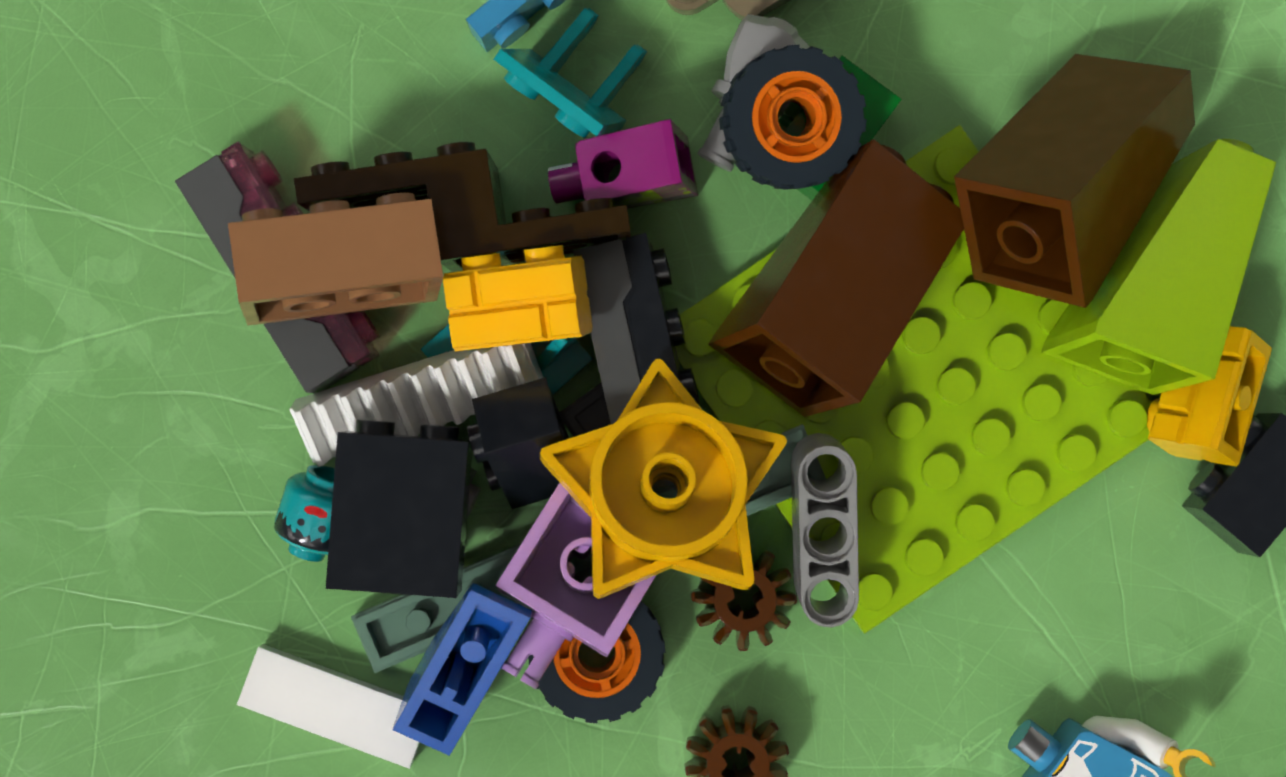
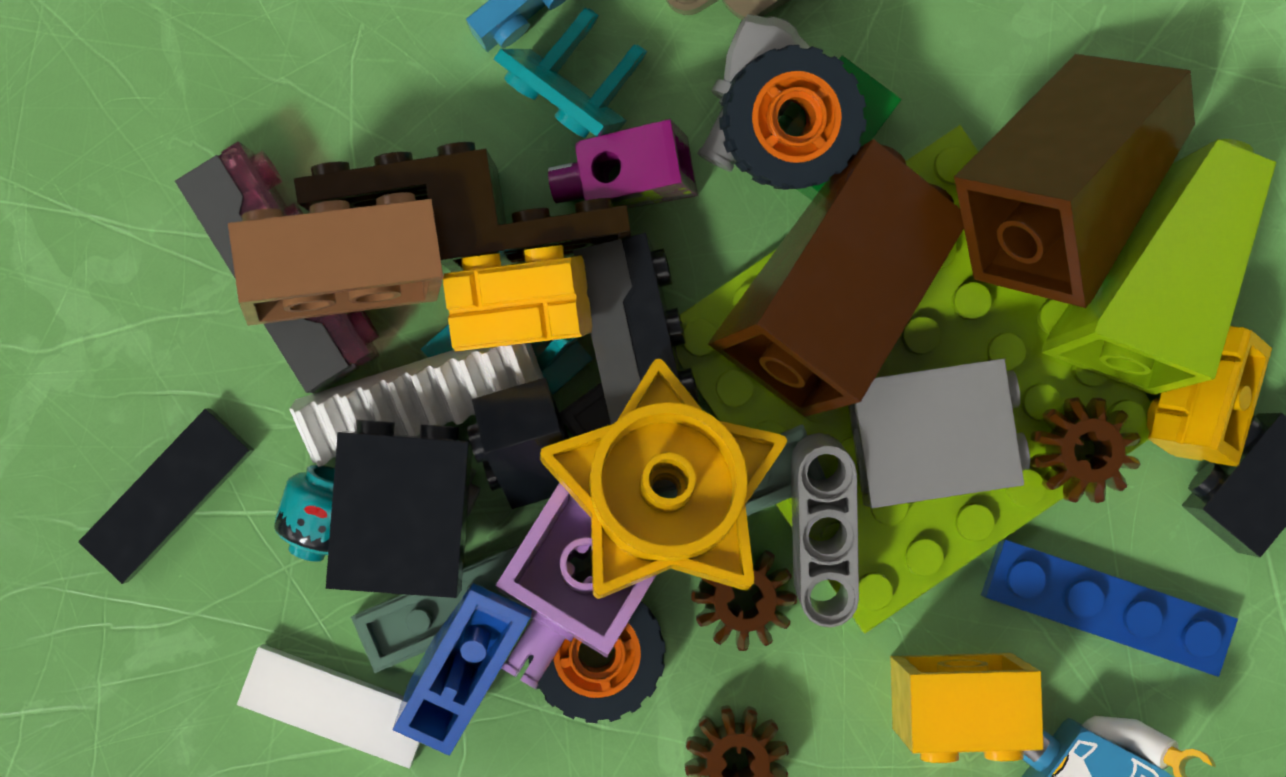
(166, 496): none -> black tile
(939, 434): none -> light grey brick
(966, 705): none -> yellow brick
(1109, 444): none -> reddish brown gear
(1109, 607): none -> blue plate

